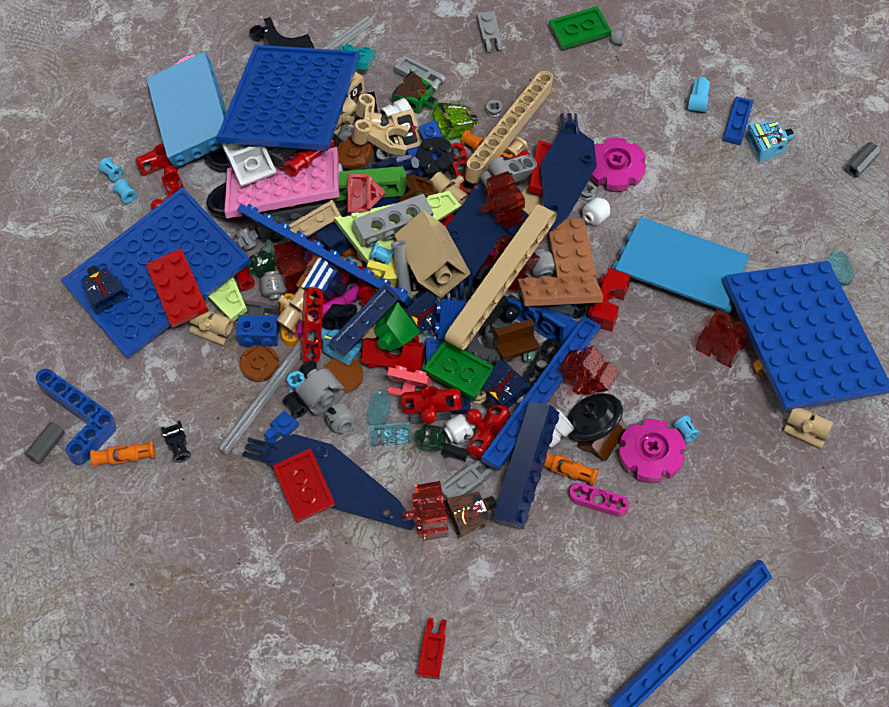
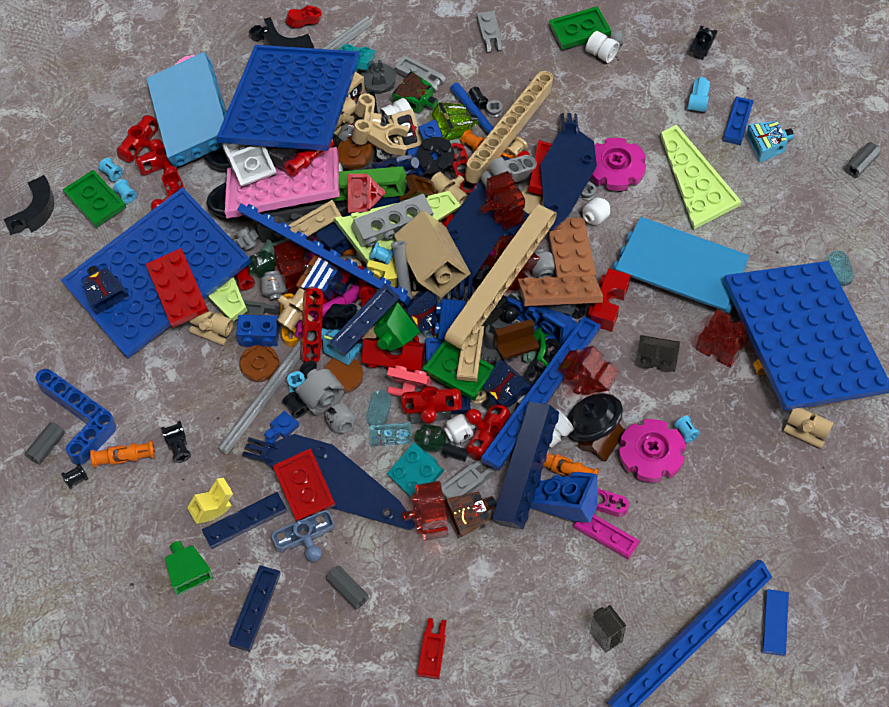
(37, 212): none -> black arch
(74, 476): none -> black bush
(94, 198): none -> green plate
(138, 138): none -> red piece
(186, 568): none -> green torso
(212, 504): none -> light yellow brick
(244, 520): none -> dark blue plate
(254, 608): none -> dark blue plate
(294, 539): none -> sand blue piece
(306, 15): none -> red piece
(347, 587): none -> dark grey axle
(379, 77): none -> dark grey plate
(415, 468): none -> teal plate
(462, 96): none -> blue piece
(470, 358): none -> tan tile
(479, 100): none -> black pin
(541, 337): none -> green piece
(568, 496): none -> blue wedge
(602, 46): none -> white wheel
(607, 628): none -> clear smoke piece
(608, 536): none -> dark pink tile
(657, 353): none -> clear smoke piece
(701, 187): none -> yellowish green wing
(703, 42): none -> black hips
(775, 622): none -> blue tile

